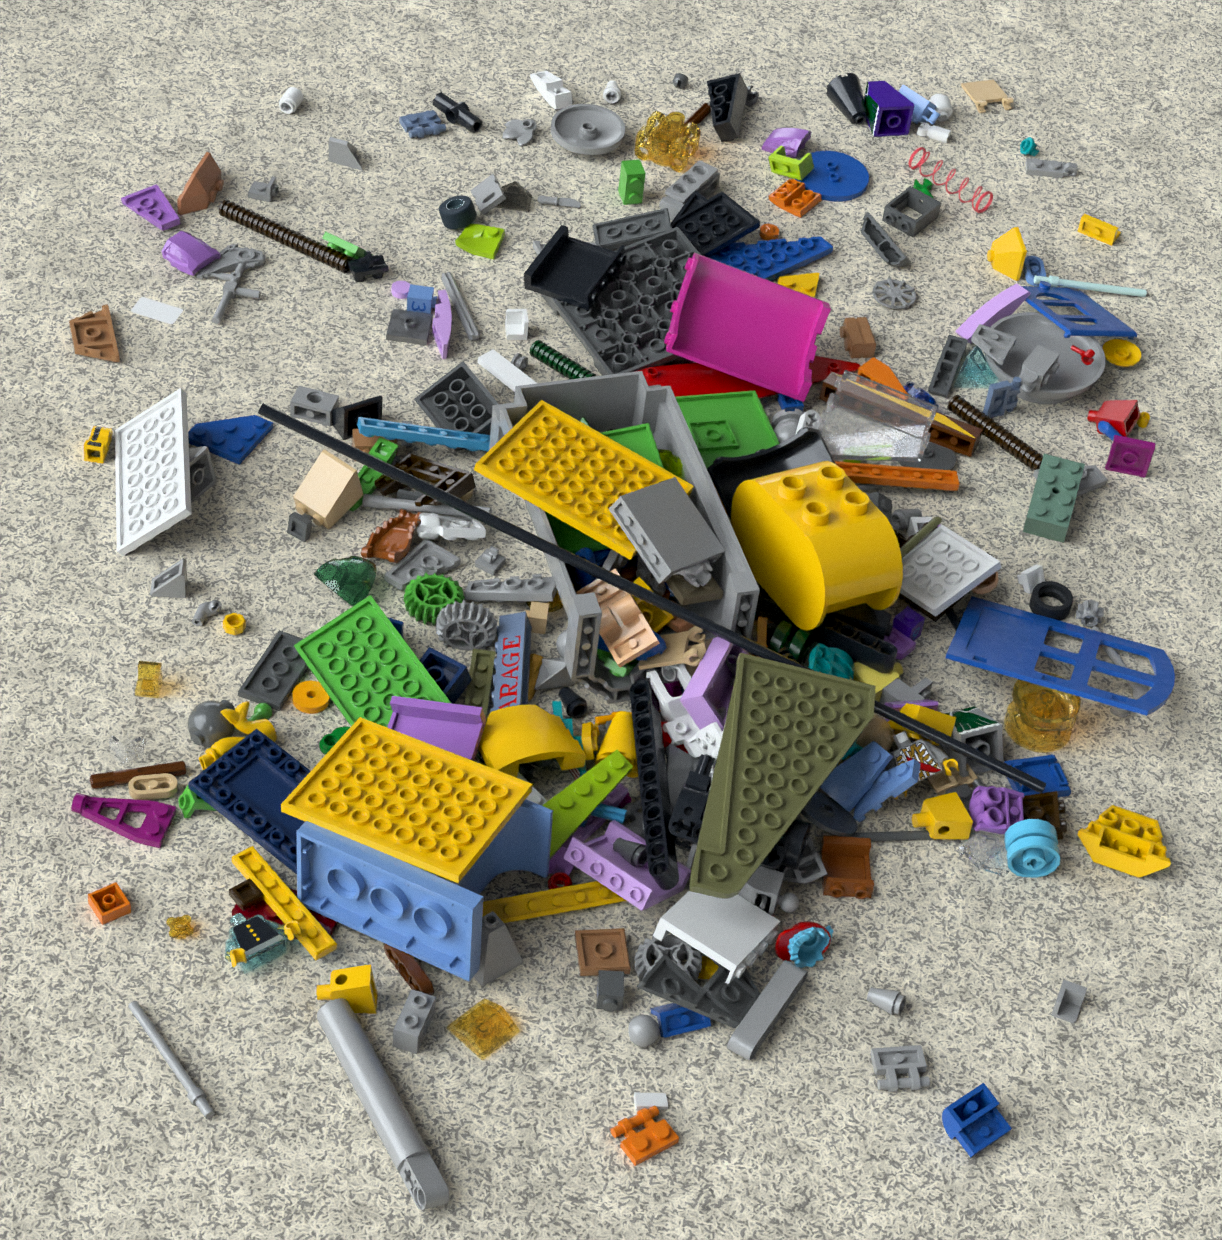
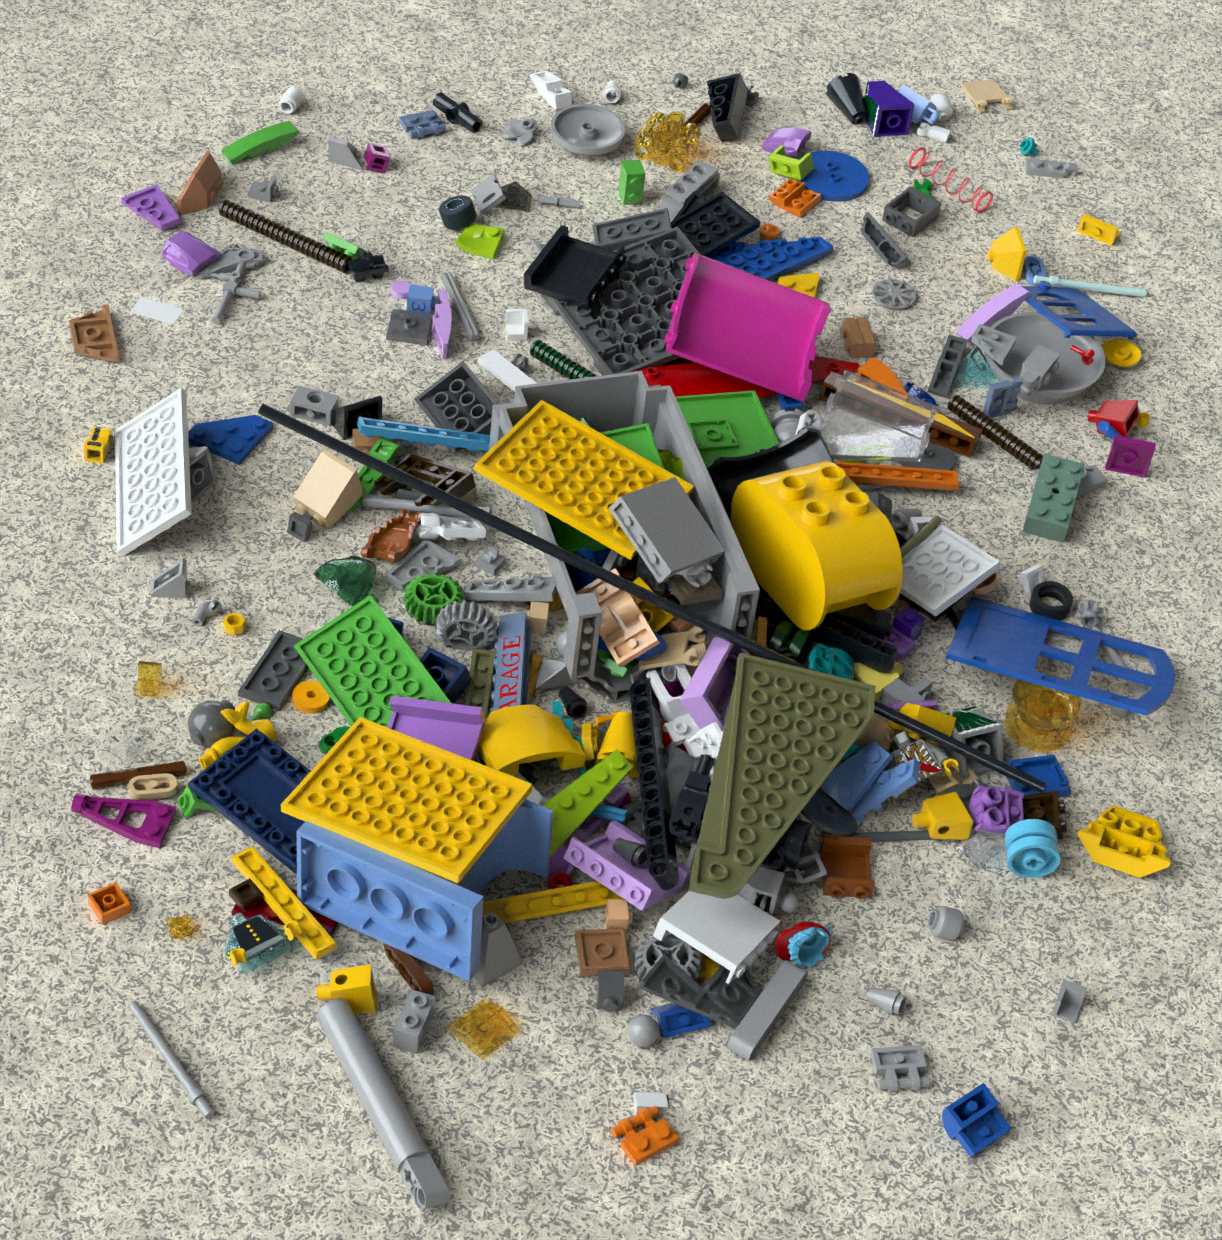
(259, 141): none -> bright green slope
(377, 158): none -> magenta brick
(618, 914): none -> light nougat plate
(946, 923): none -> light grey head

